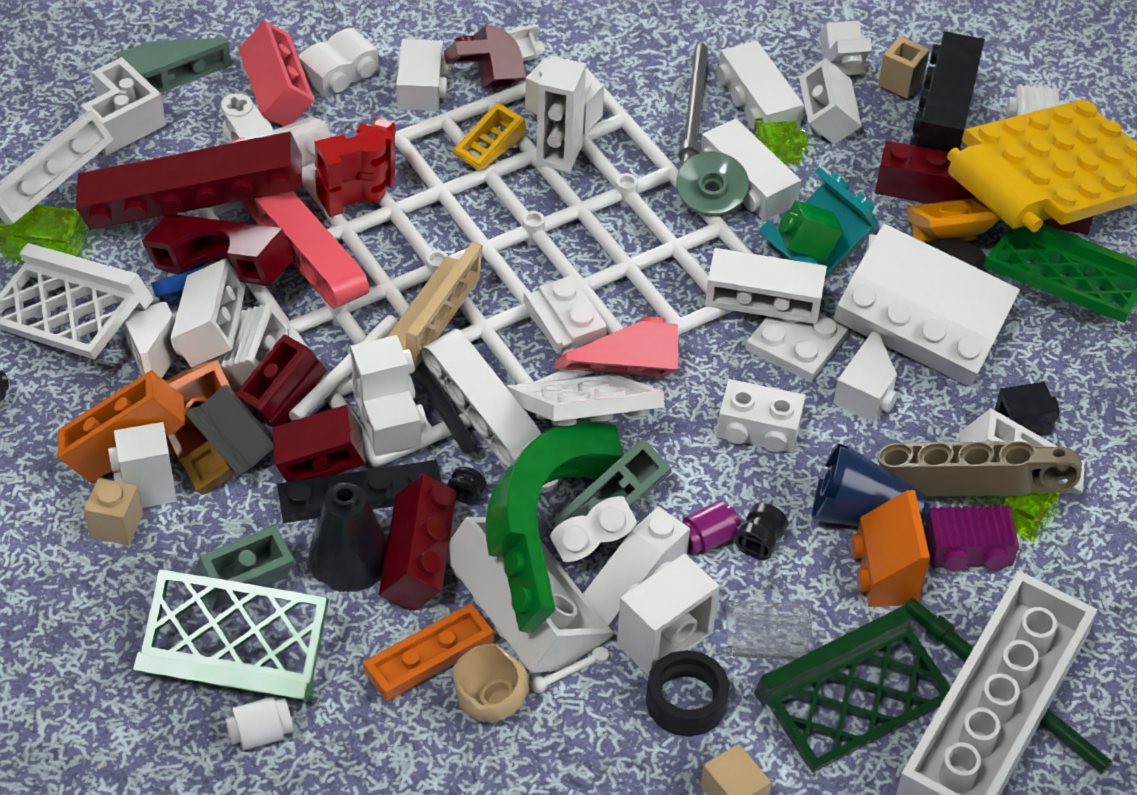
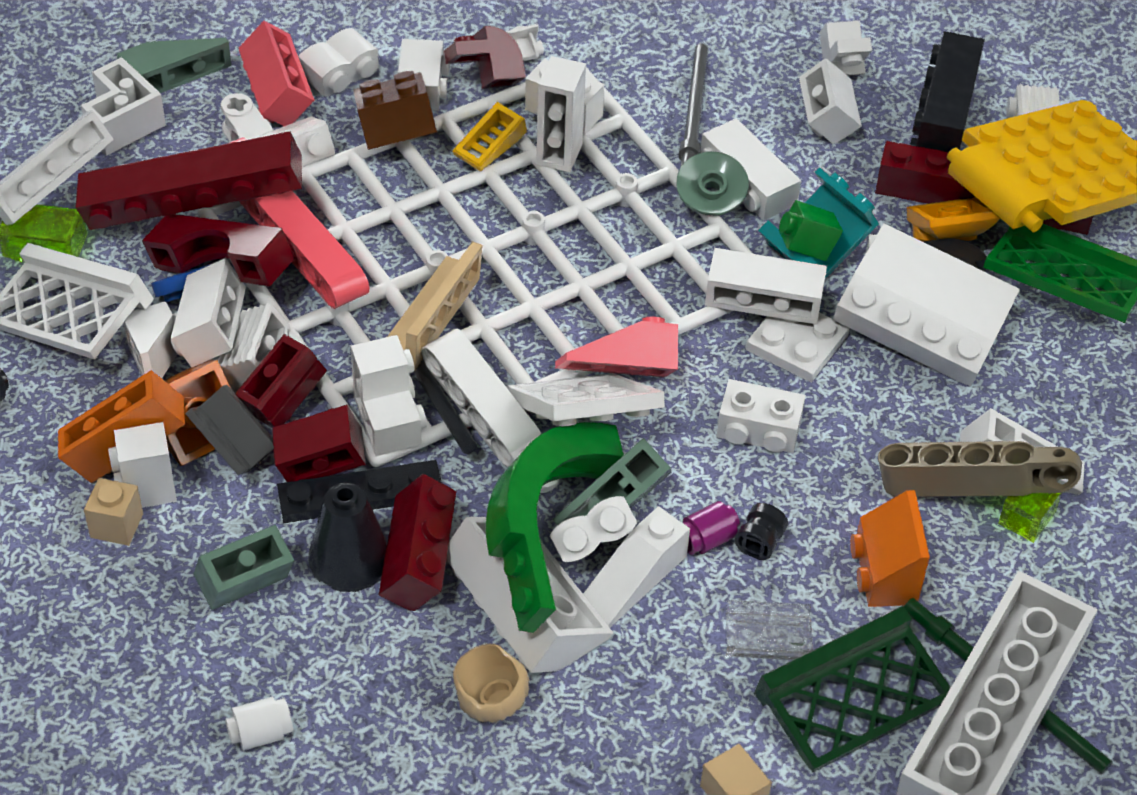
(206, 468): pearl gold plate -> none
(227, 673): fence -> none
(338, 374): white bar -> none
(355, 166): red hips -> none
(394, 109): none -> reddish brown brick
(427, 652): orange plate -> none
(468, 485): black bush -> none
(565, 314): white plate -> none
(599, 655): white hinge -> none
(667, 612): white brick -> none
(680, 720): black tyre -> none
(758, 85): white brick -> none
(782, 139): clear neon green brick -> none
(857, 487): dark blue cone -> none
(868, 381): white slope -> none
(903, 67): tan brick -> none
(971, 537): magenta brick -> none
(1029, 407): black brick -> none

